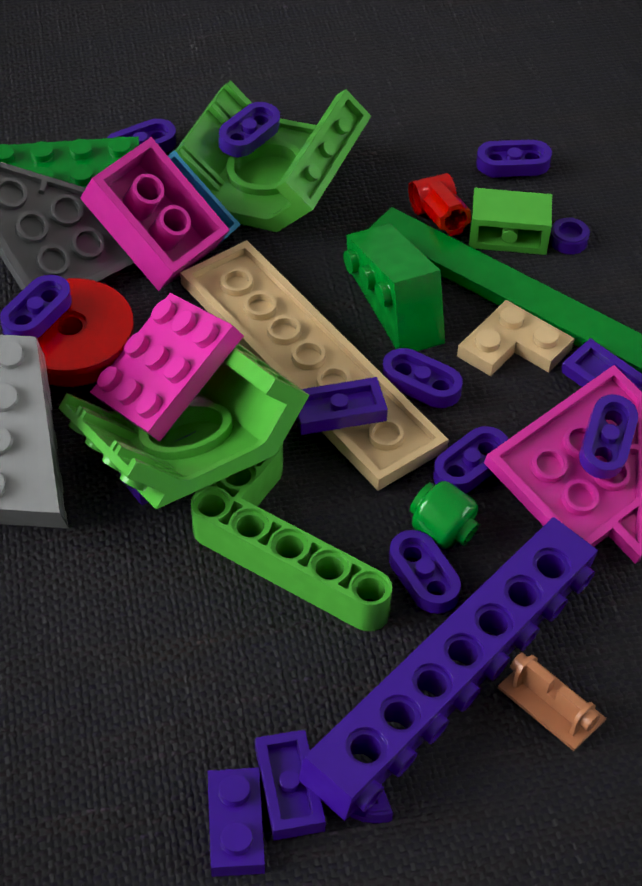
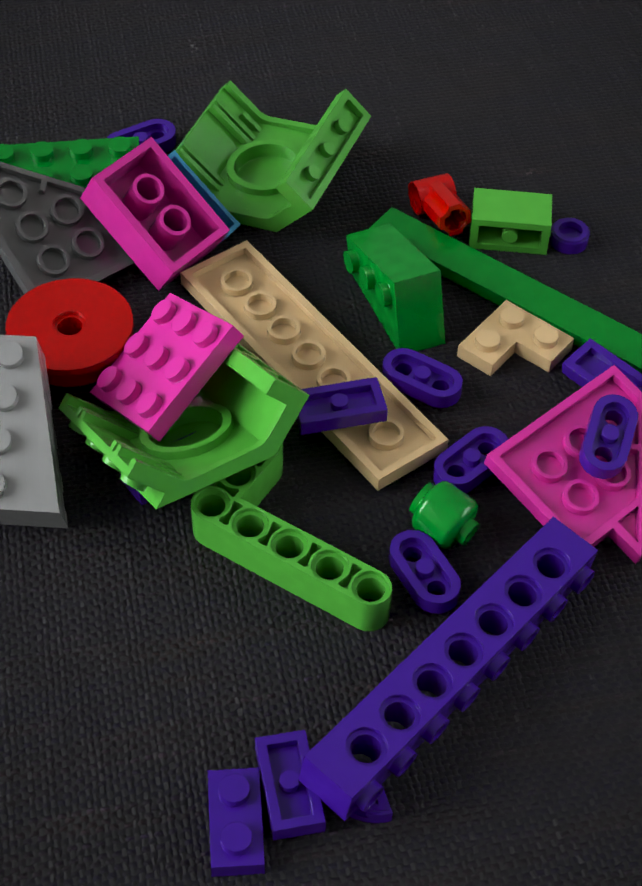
(36, 307): dark purple plate -> none
(249, 129): dark purple plate -> none
(513, 158): dark purple plate -> none
(550, 701): nougat hinge -> none

